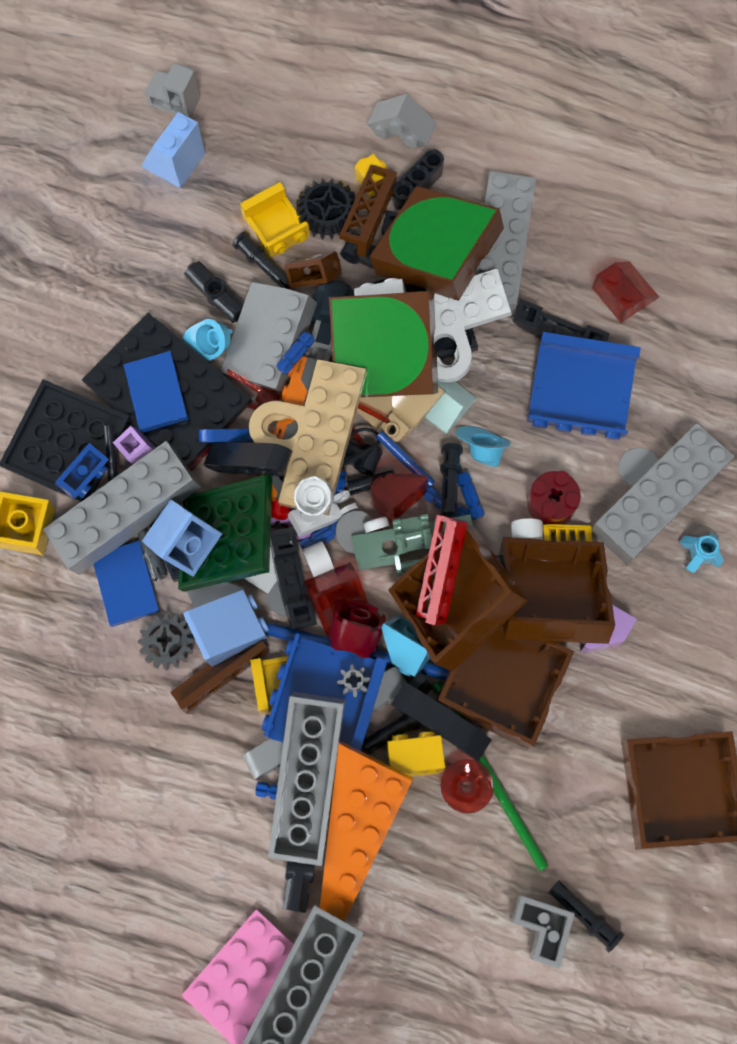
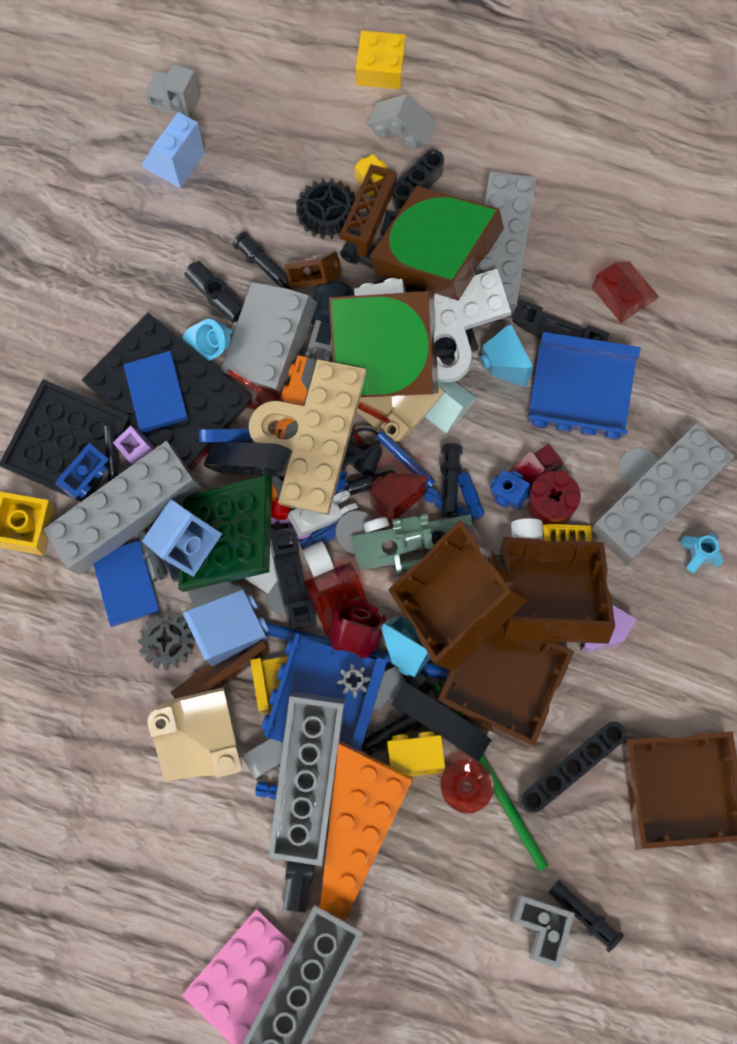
(196, 736): none -> tan slope
(274, 220): yellow panel -> none
(295, 353): blue axle -> none
(313, 496): white hair -> none
(380, 59): none -> yellow brick
(445, 570): fence -> none
(483, 445): medium azure piece -> none
(506, 357): none -> medium azure slope
(517, 491): none -> blue brick
(537, 463): none -> dark red slope
(583, 761): none -> black beam

